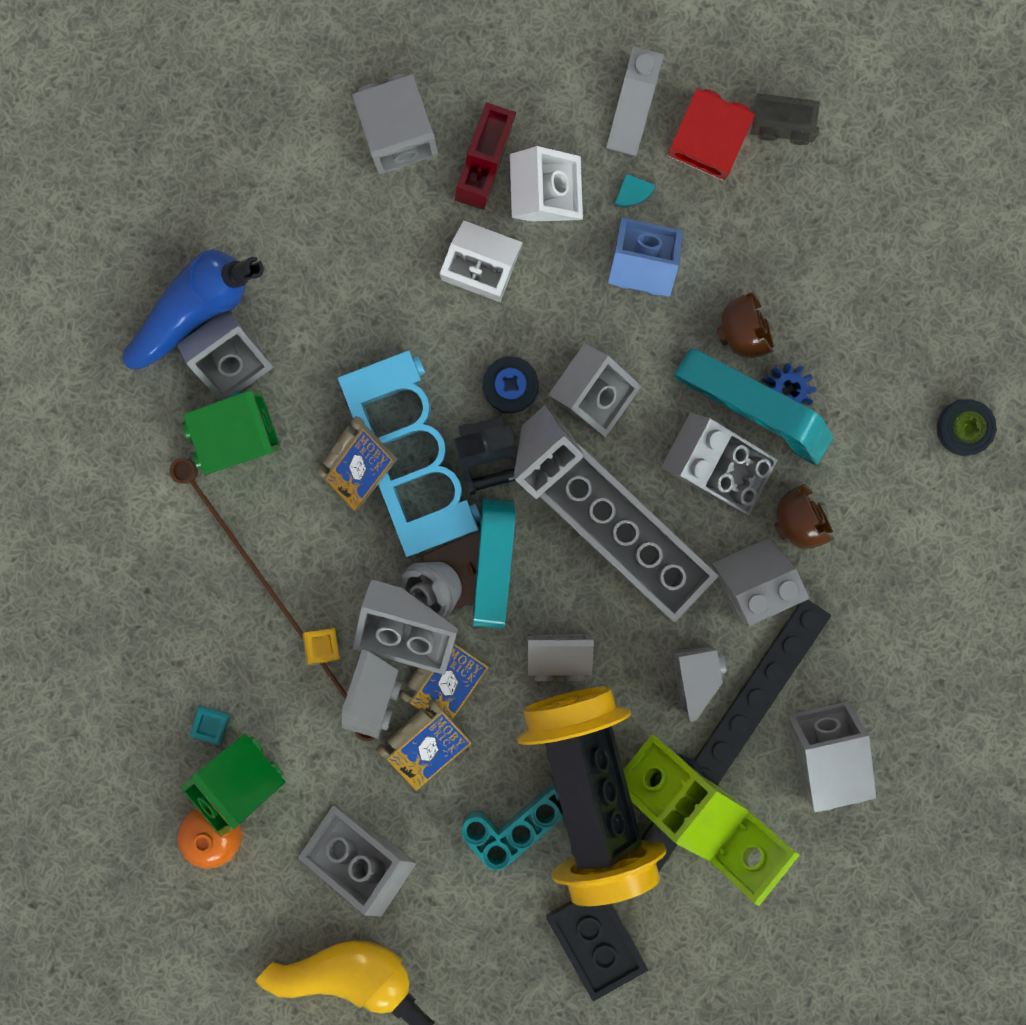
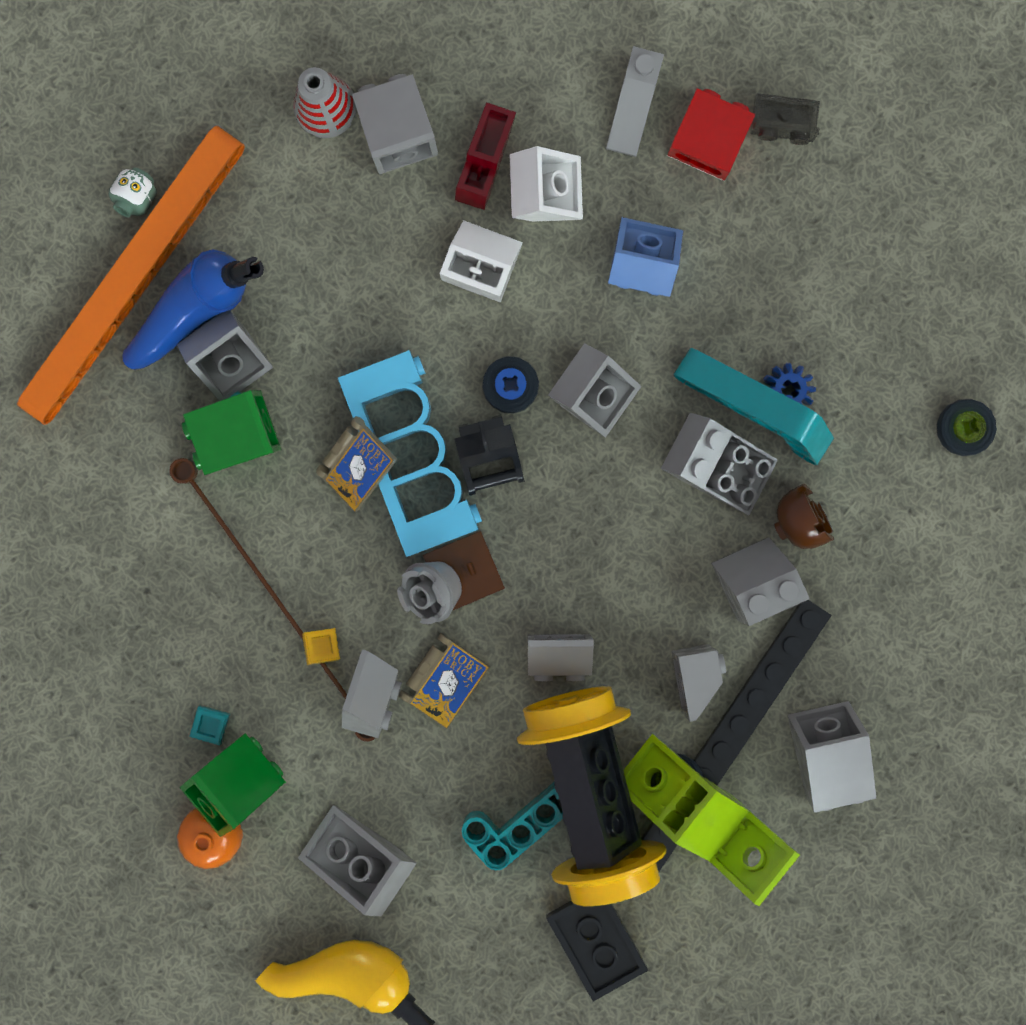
(131, 275): none -> orange beam
(132, 192): none -> head
(323, 103): none -> light grey cone
(403, 629): light grey slope -> none
(425, 746): piece -> none
(494, 563): teal beam -> none
(544, 452): light grey slope -> none
(629, 537): light grey brick -> none
(633, 192): teal tile -> none
(745, 328): reddish brown cylinder -> none

